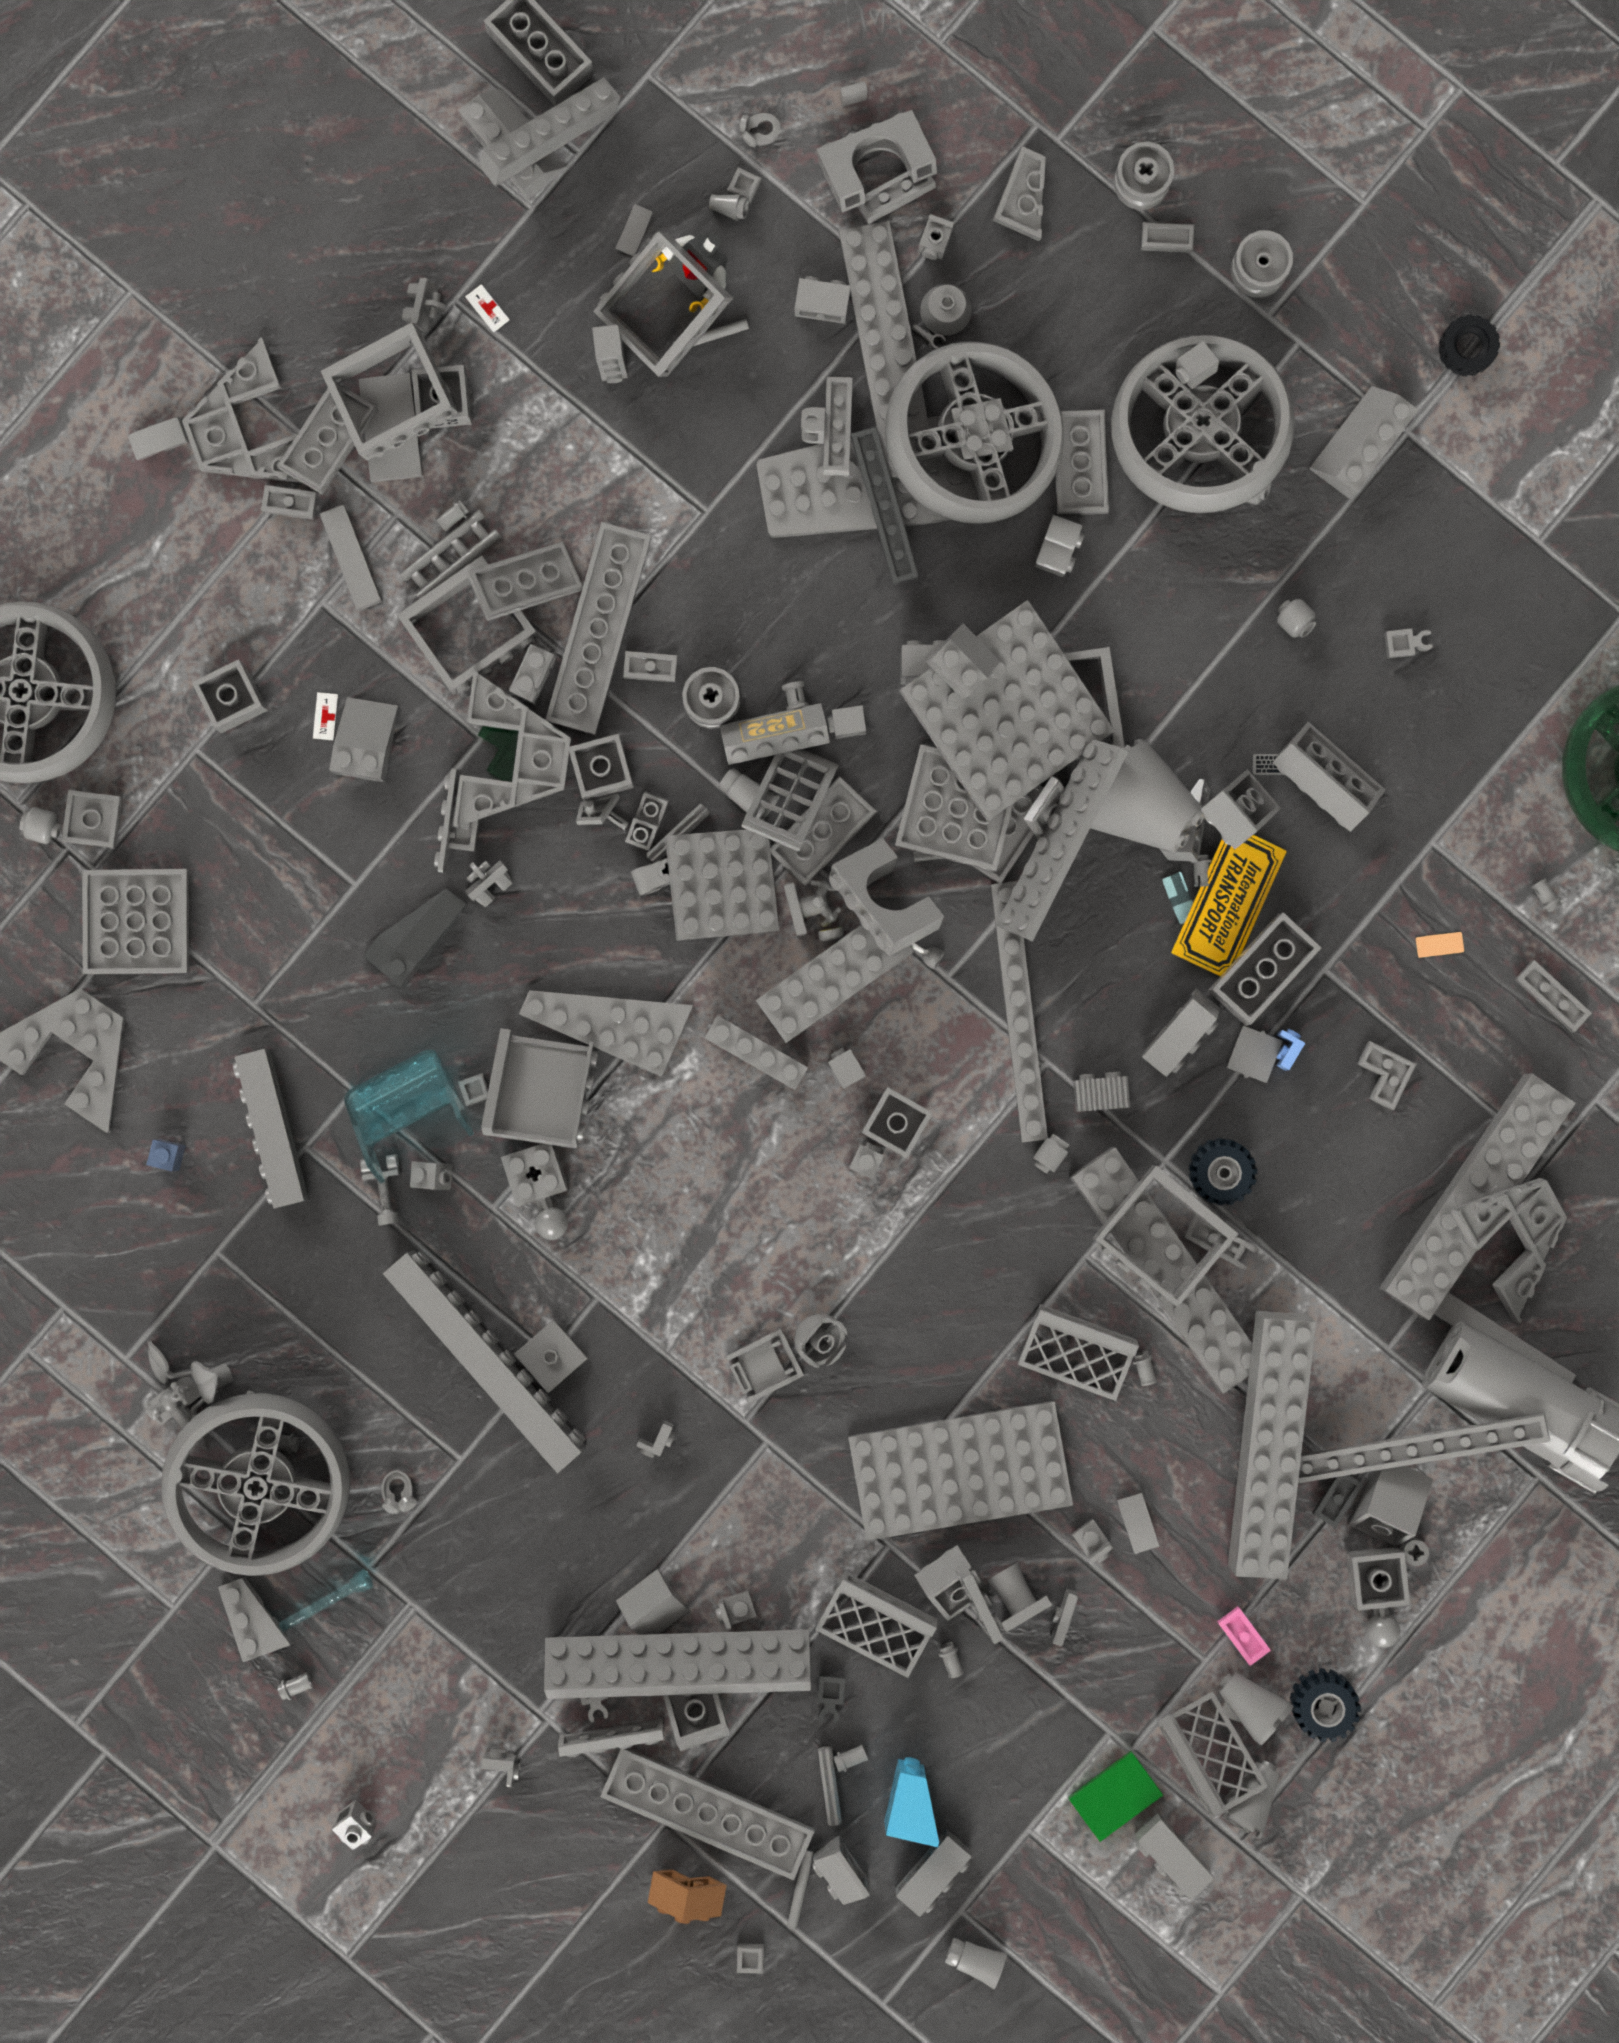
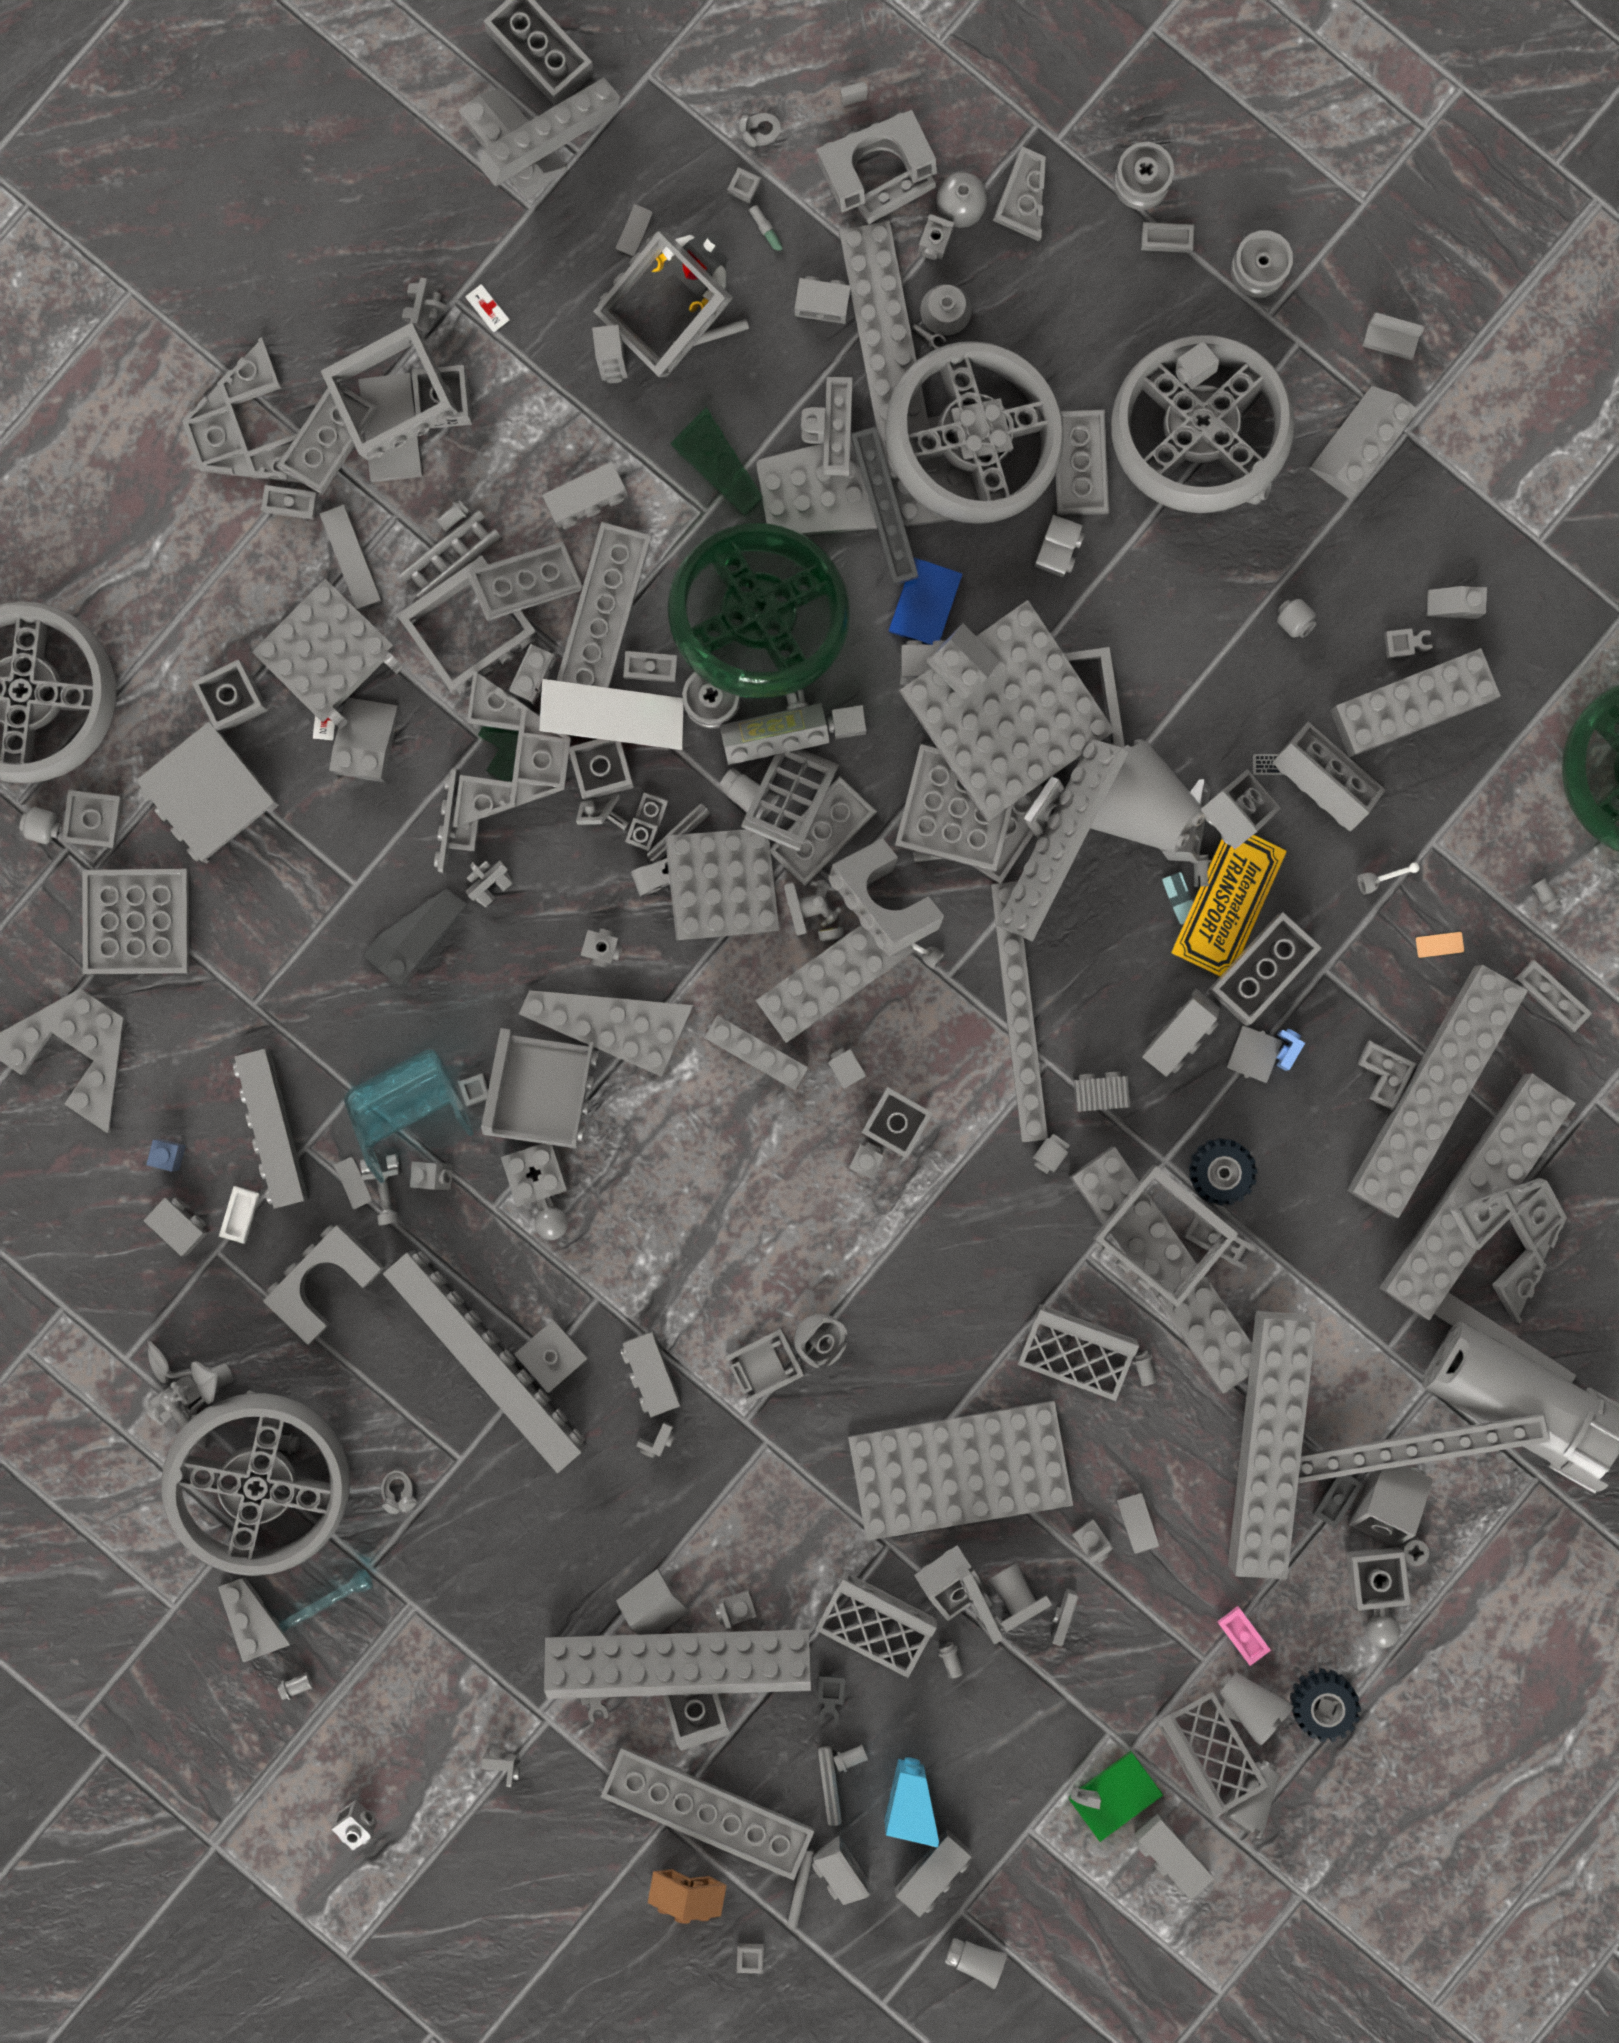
(158, 438): light grey slope -> none
(176, 1225): none -> light grey brick
(205, 792): none -> light grey panel
(239, 1214): none -> white tile
(289, 1296): none -> light grey arch
(325, 652): none -> light grey plate
(353, 1182): none -> light grey sticker
(585, 495): none -> light grey brick
(594, 941): none -> light grey brick
(611, 714): none -> white sticker
(612, 1737): light grey plate -> none
(650, 1374): none -> light grey brick
(712, 456): none -> clear green wing
(725, 549): none -> clear green wheel
(730, 205): light grey cone -> none
(765, 227): none -> light grey piece
(925, 603): none -> blue tile
(961, 199): none -> light grey cylinder
(1086, 1797): none -> light grey tile
(1369, 881): none -> hinge
(1392, 336): none -> light grey panel
(1415, 703): none -> light grey brick
(1437, 1090): none -> light grey brick
(1457, 602): none -> light grey slope
(1481, 328): black tyre -> none

